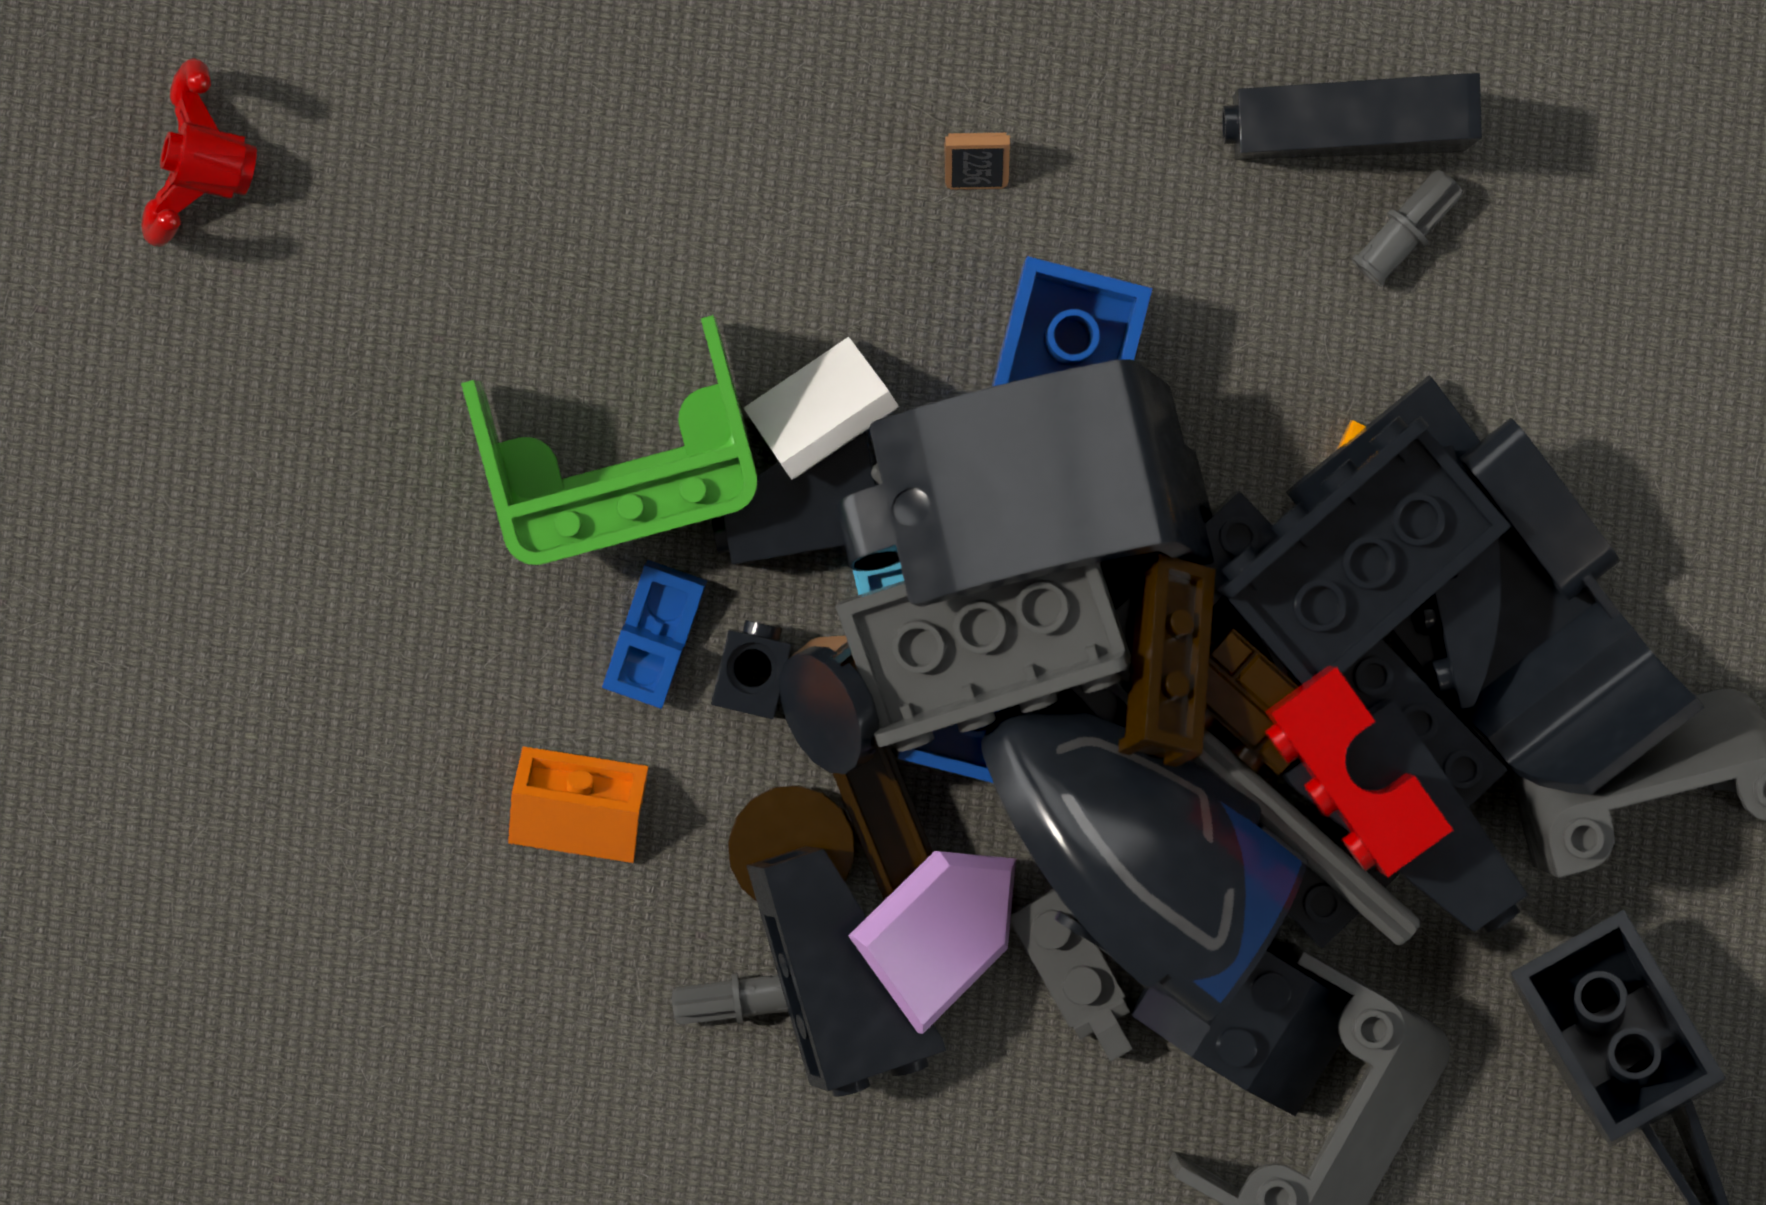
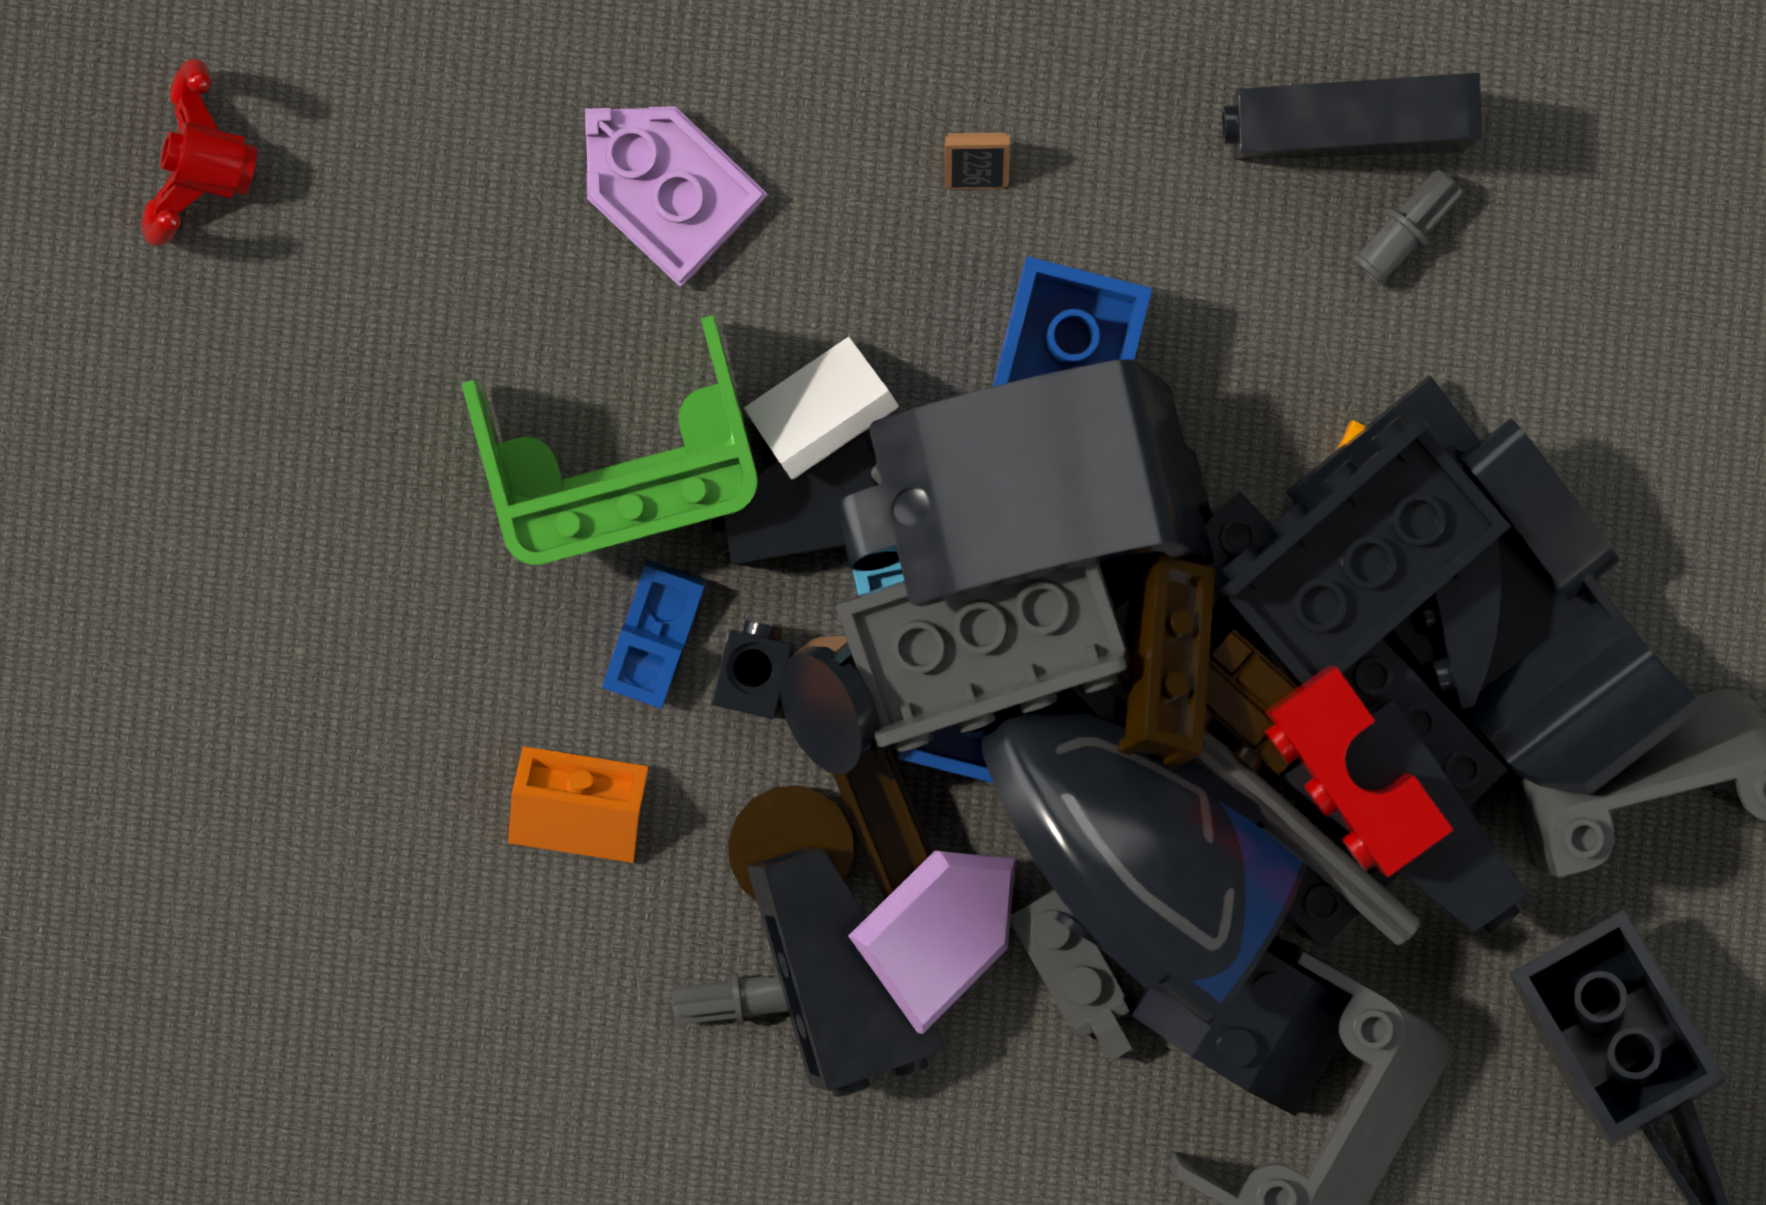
(665, 185): none -> lavender tile

